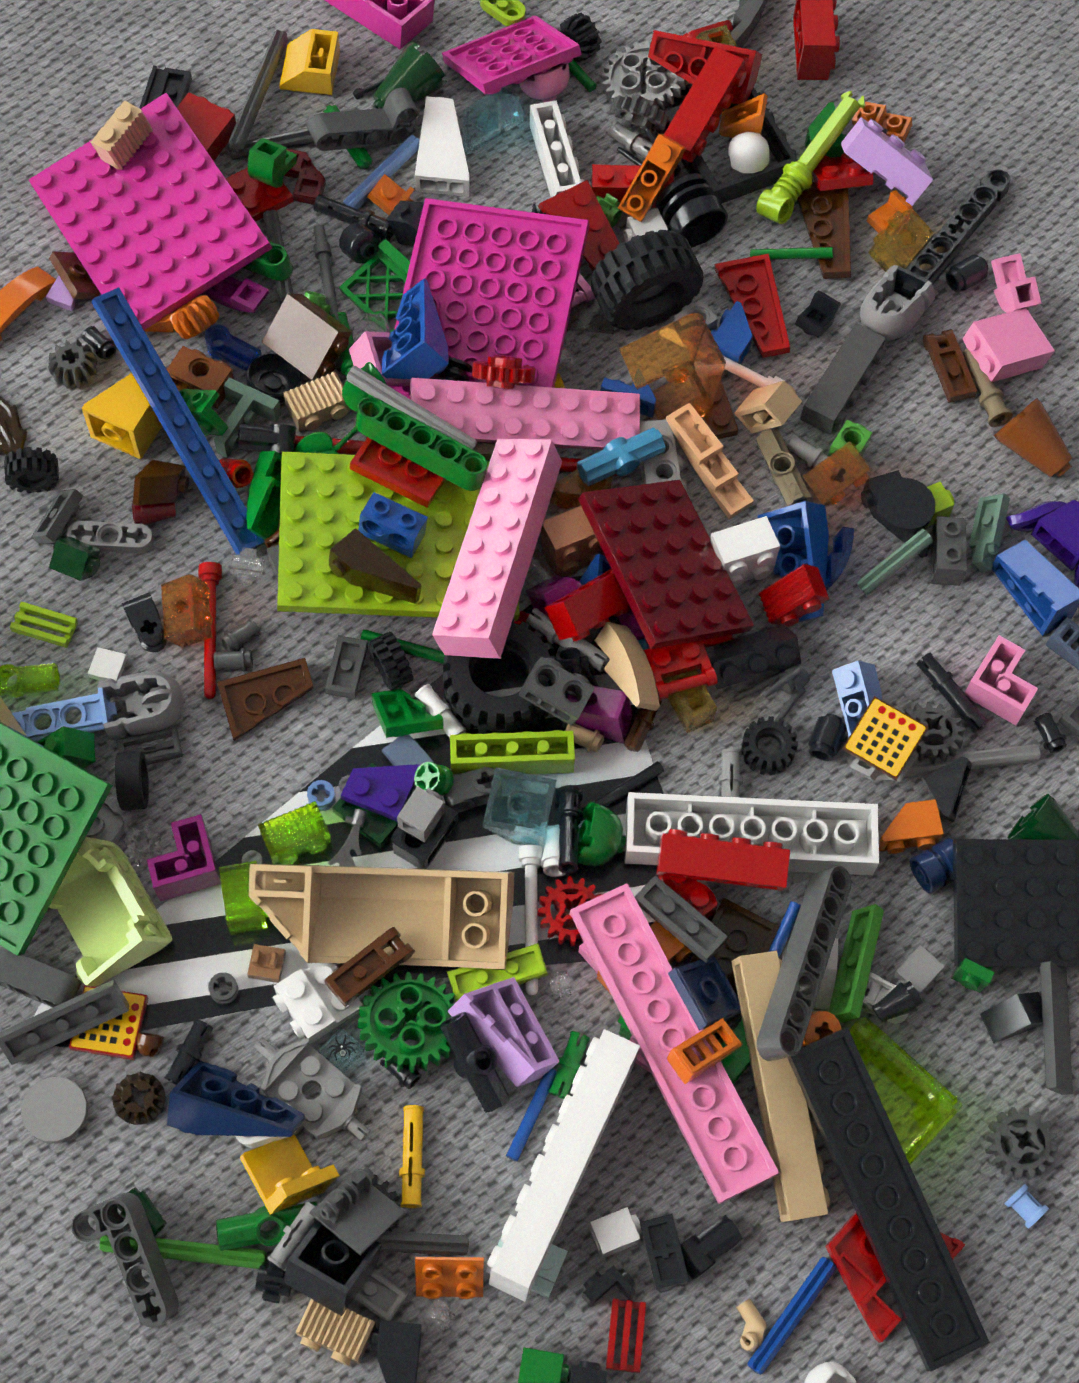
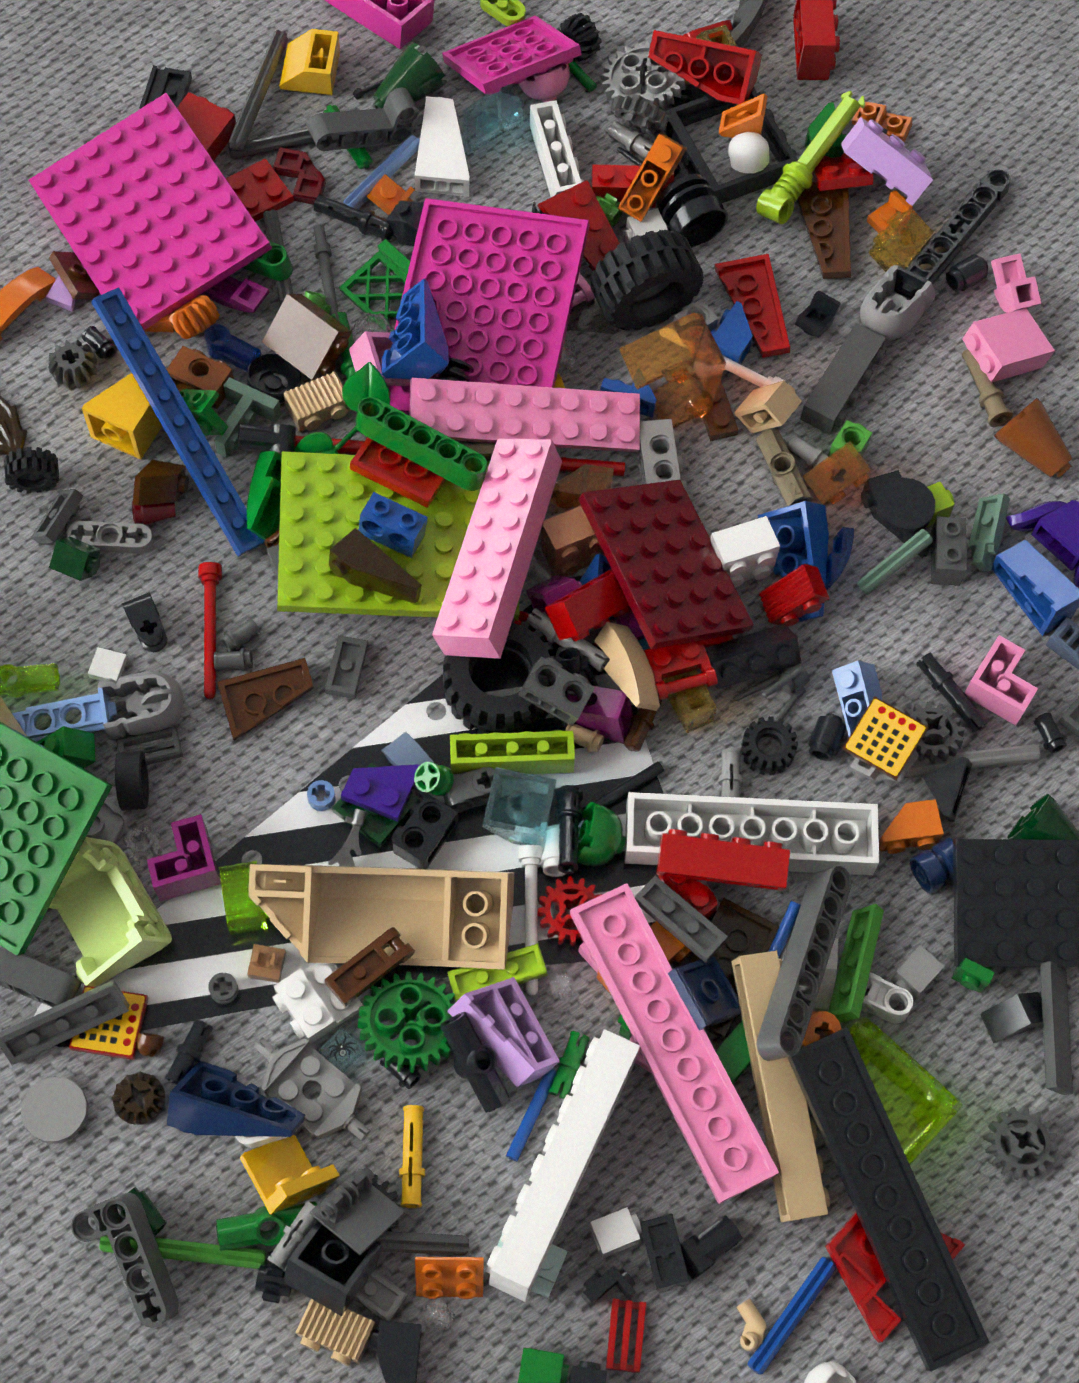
(47, 614): lime tile -> none
(121, 135): tan brick -> none
(186, 610): clear orange brick -> none
(238, 471): red cone -> none
(247, 566): clear gear -> none
(270, 162): green brick -> none
(295, 834): clear neon green brick -> none
(359, 243): black head -> none
(390, 396): light grey axle -> none
(390, 661): black tyre -> none
(402, 714): green wing -> none
(410, 648): green bar -> none
(421, 813): light grey brick -> none
(436, 706): white pin -> none
(503, 371): red gear -> none
(621, 456): dark azure piece -> none
(688, 1064): orange slope -> none
(706, 101): red brick -> none
(708, 460): light nougat slope -> none
(795, 253): green bar -> none
(898, 1002): black cone -> none
(950, 366): reddish brown plate -> none
(1026, 1206): light blue bush -> none

